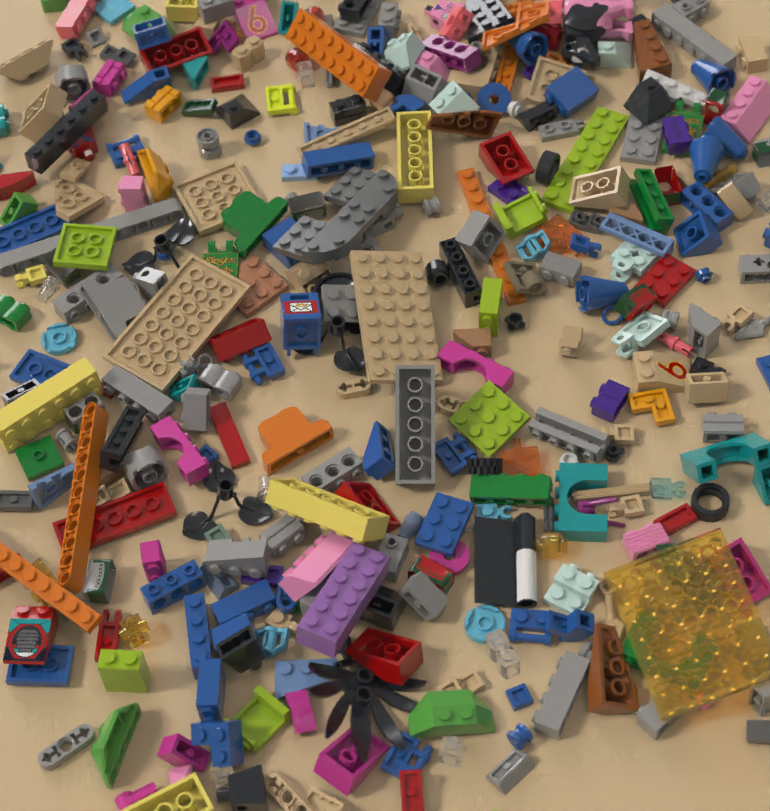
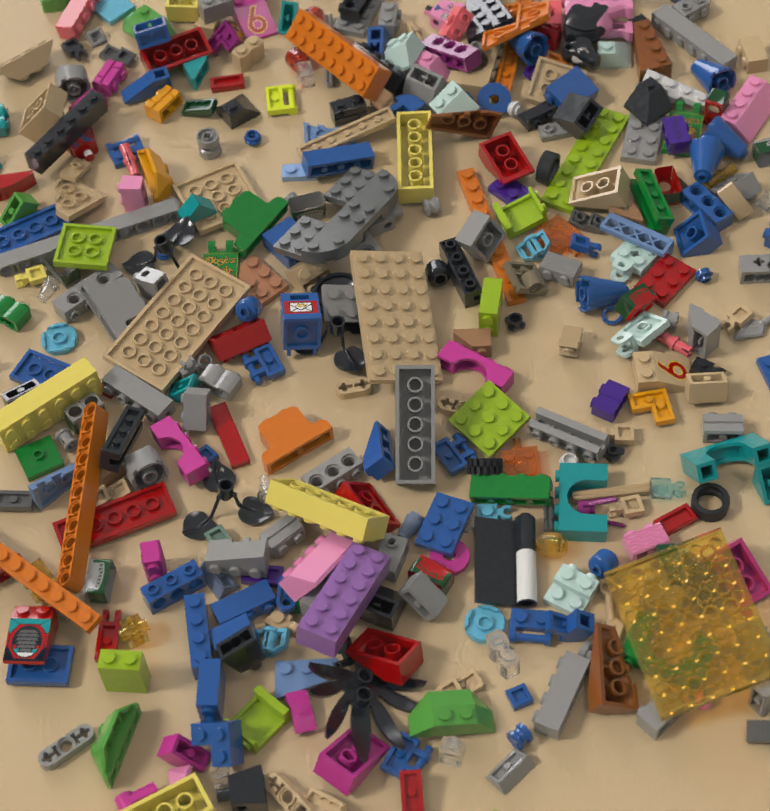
(197, 208): none -> teal slope
(248, 309): none -> blue head
(577, 114): none -> black slope
(602, 562): none -> blue head

